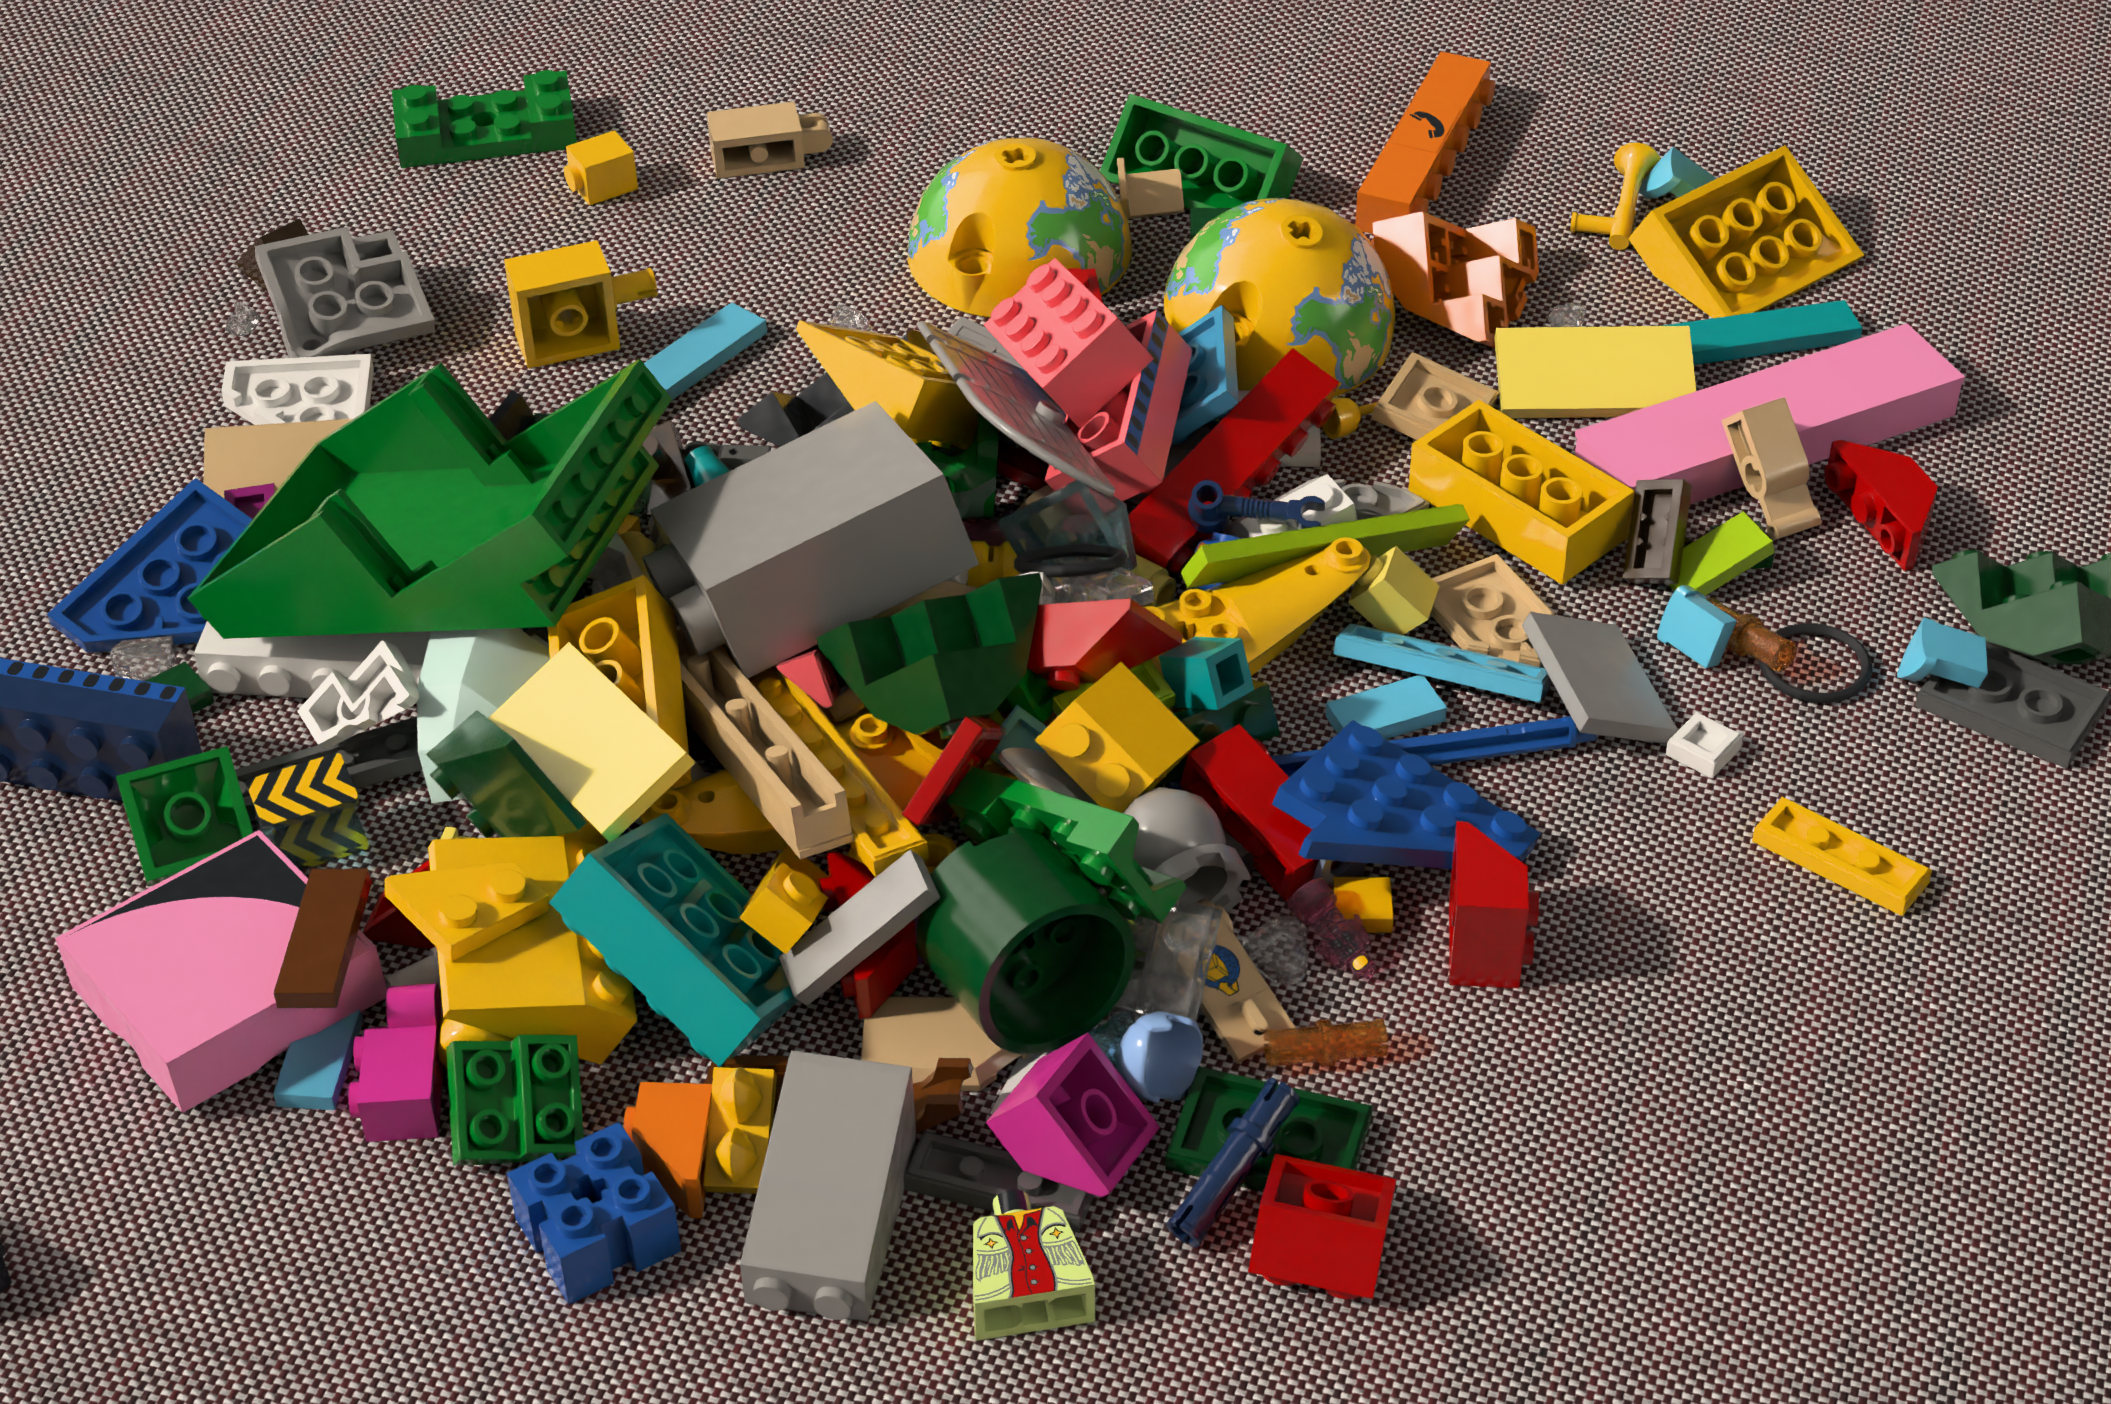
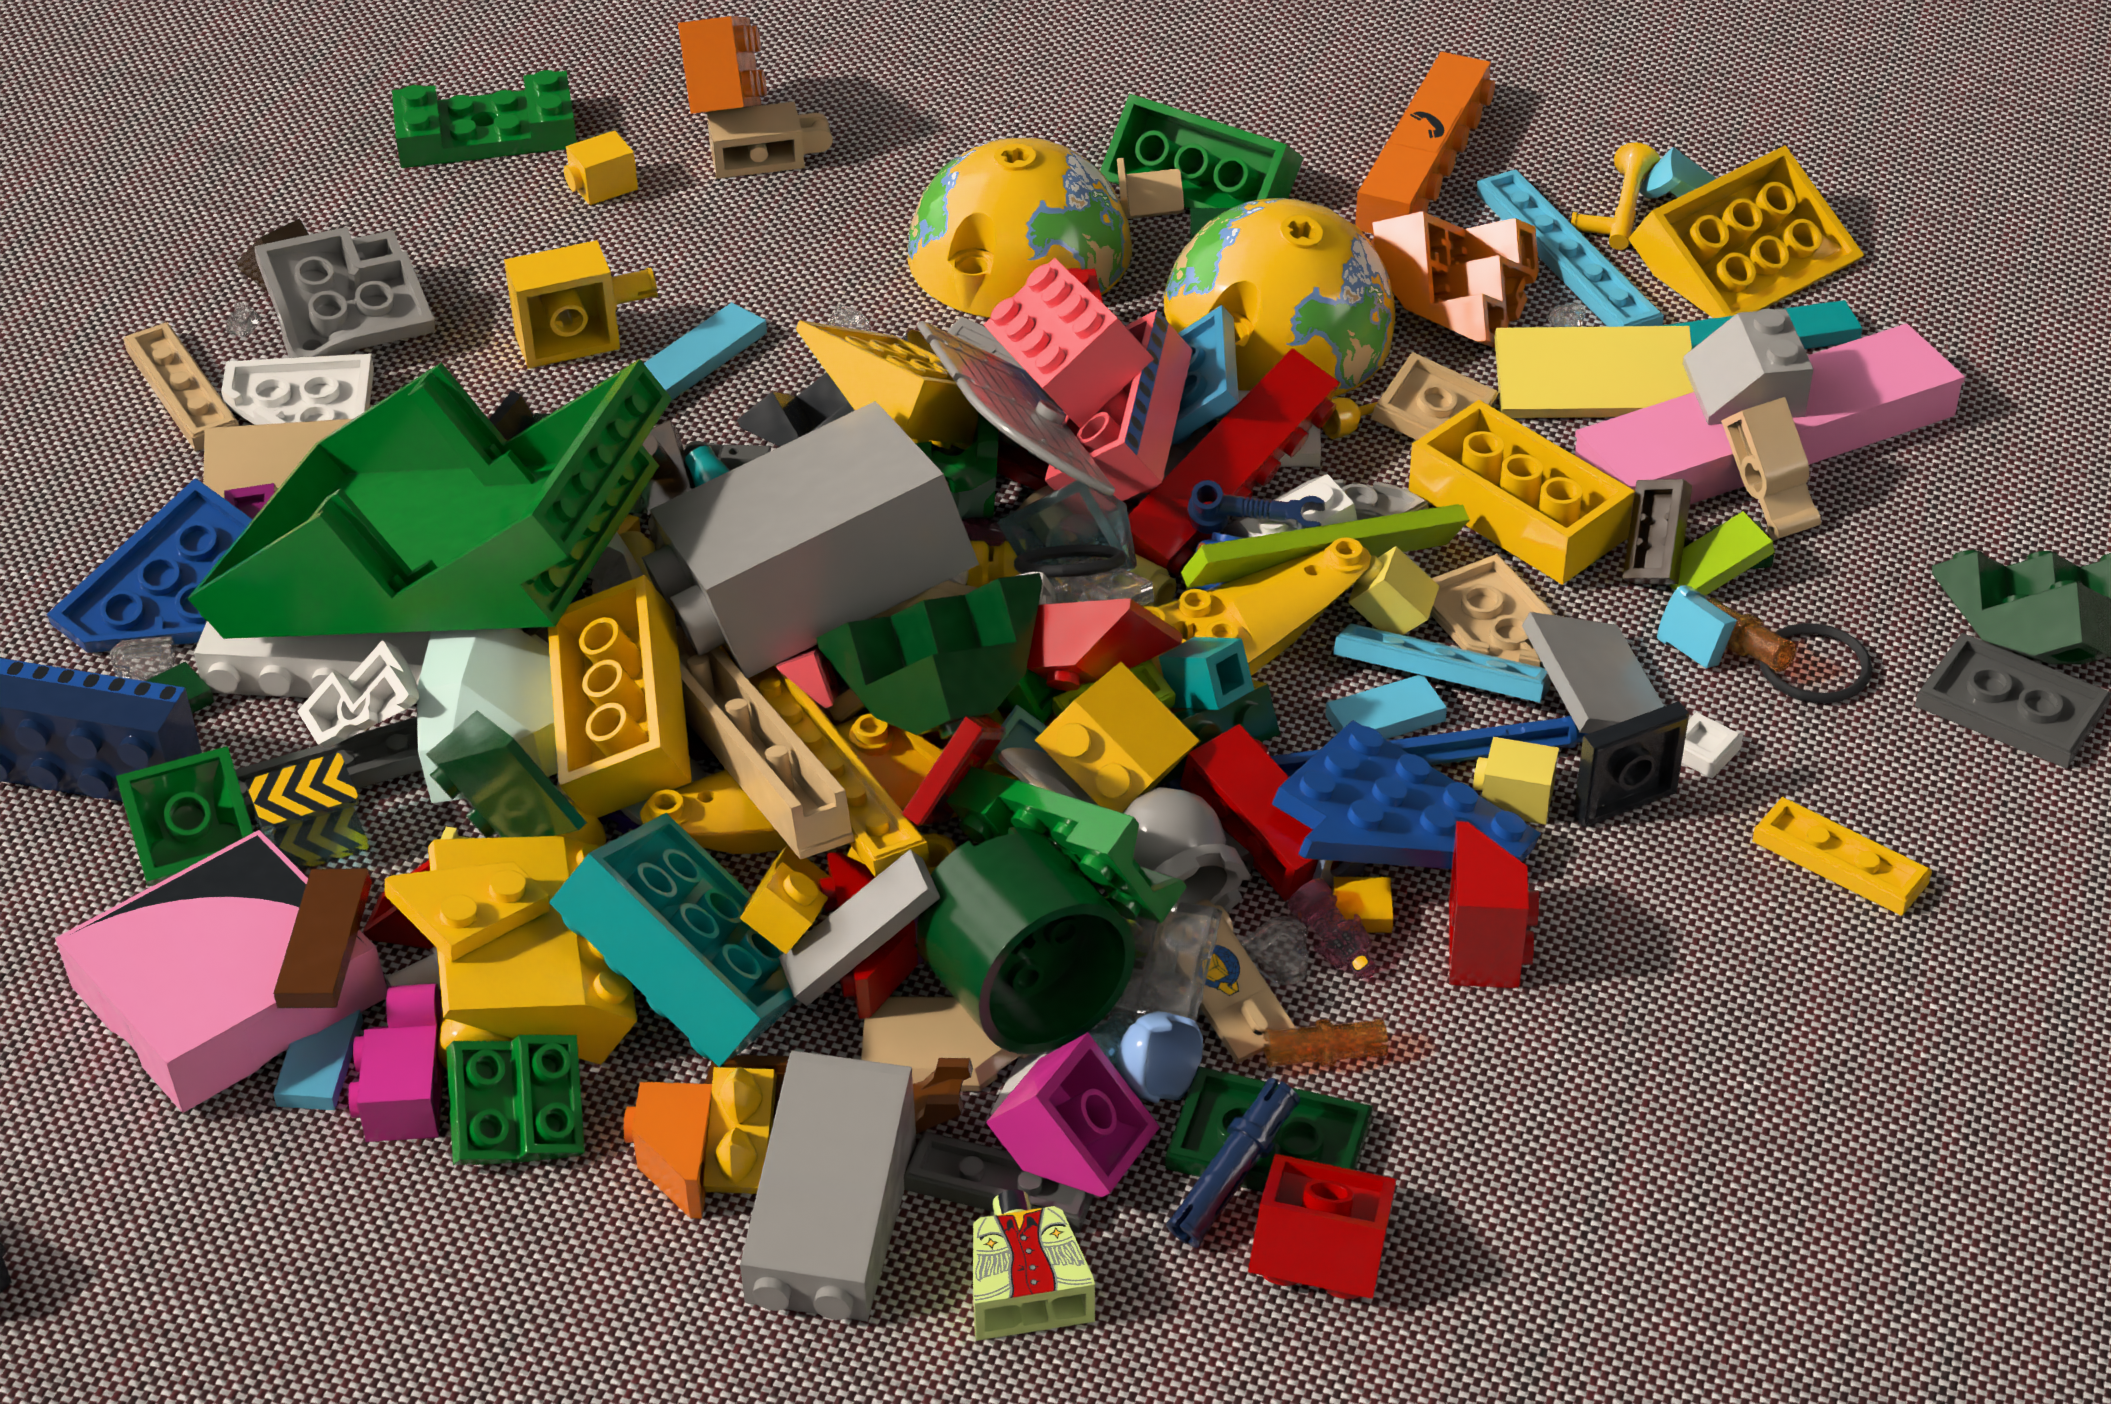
(178, 382): none -> tan tile
(592, 742): light yellow tile -> none
(594, 1212): blue brick -> none
(721, 63): none -> orange brick
(1518, 778): none -> light yellow brick
(1569, 253): none -> medium azure tile
(1630, 764): none -> black tile
(1749, 364): none -> light grey slope
(1885, 495): red slope -> none
(1944, 653): medium azure tile -> none

